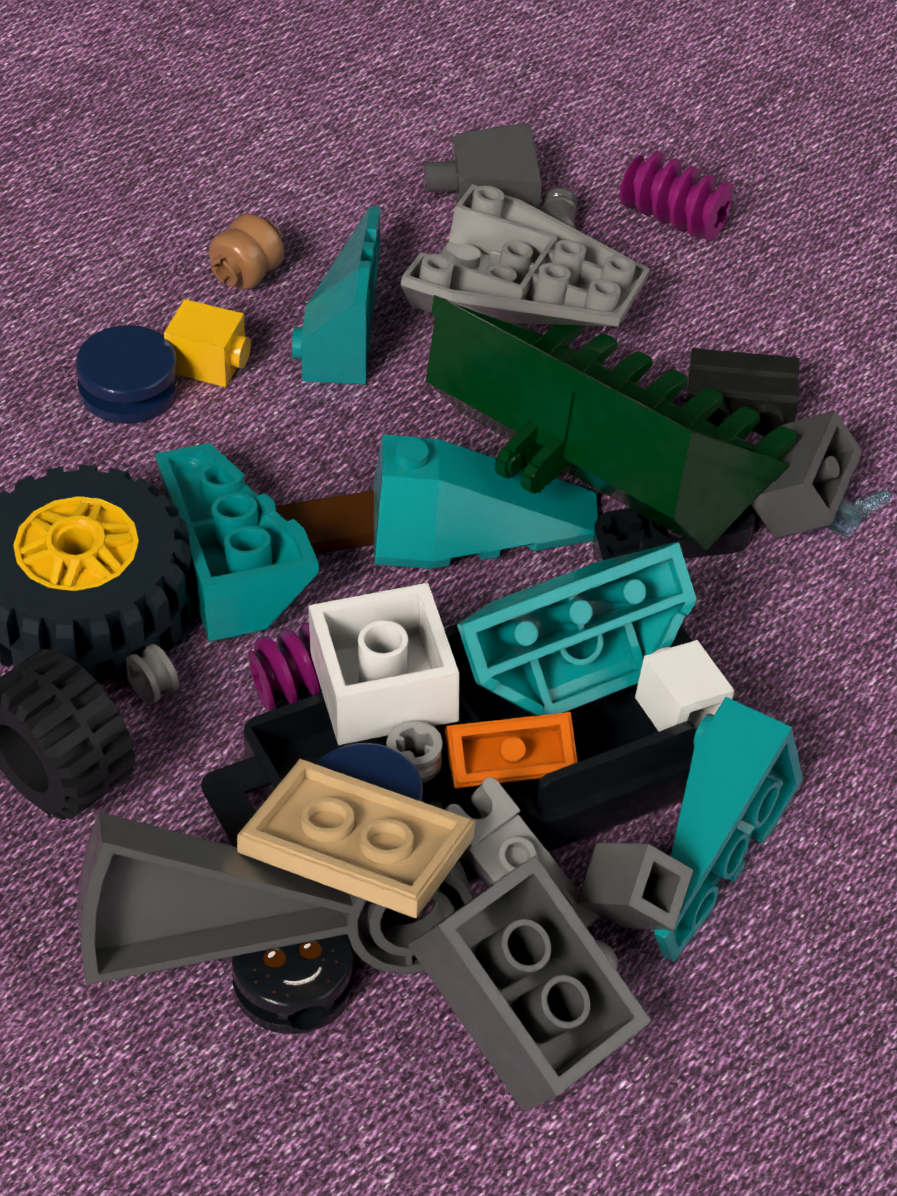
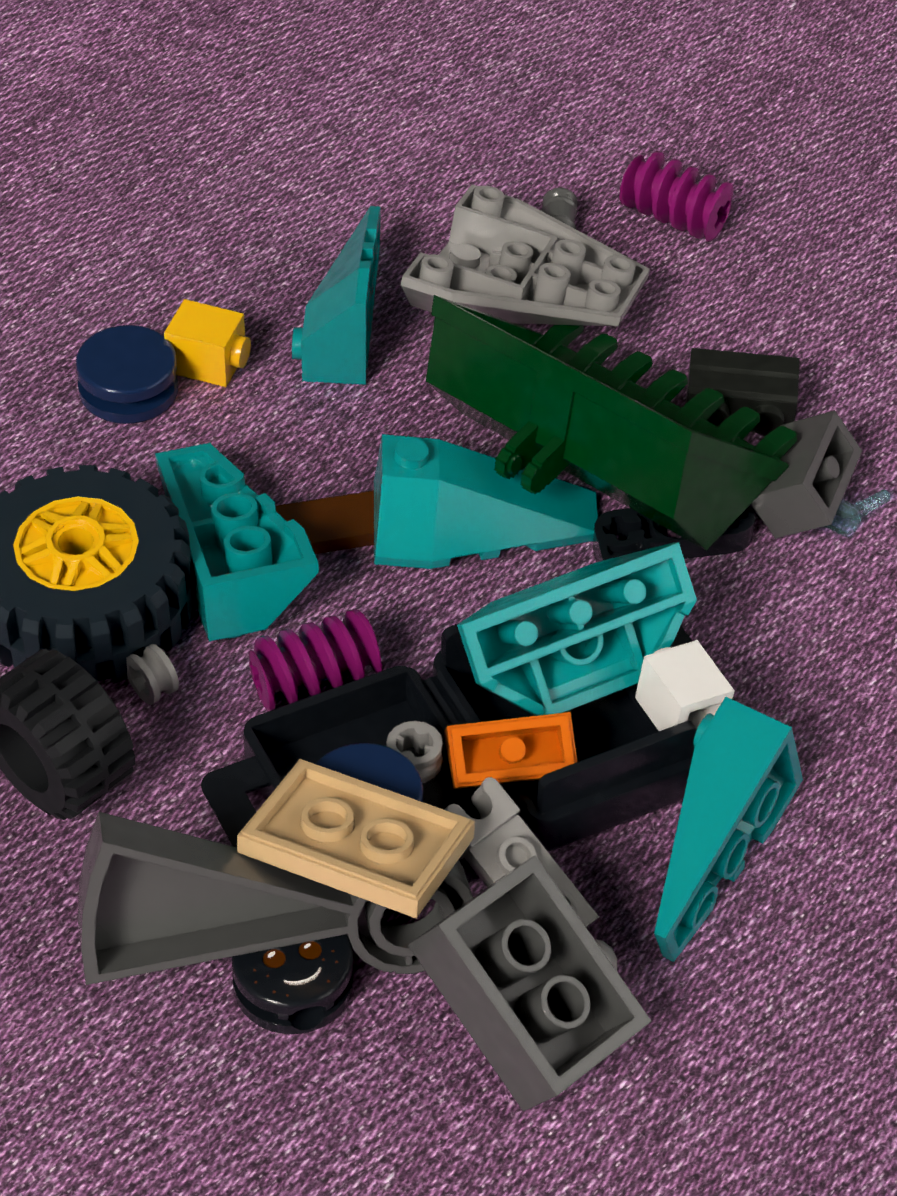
(246, 251): medium nougat piece -> none
(383, 662): white brick -> none
(493, 158): dark grey torso -> none
(635, 886): dark grey brick -> none

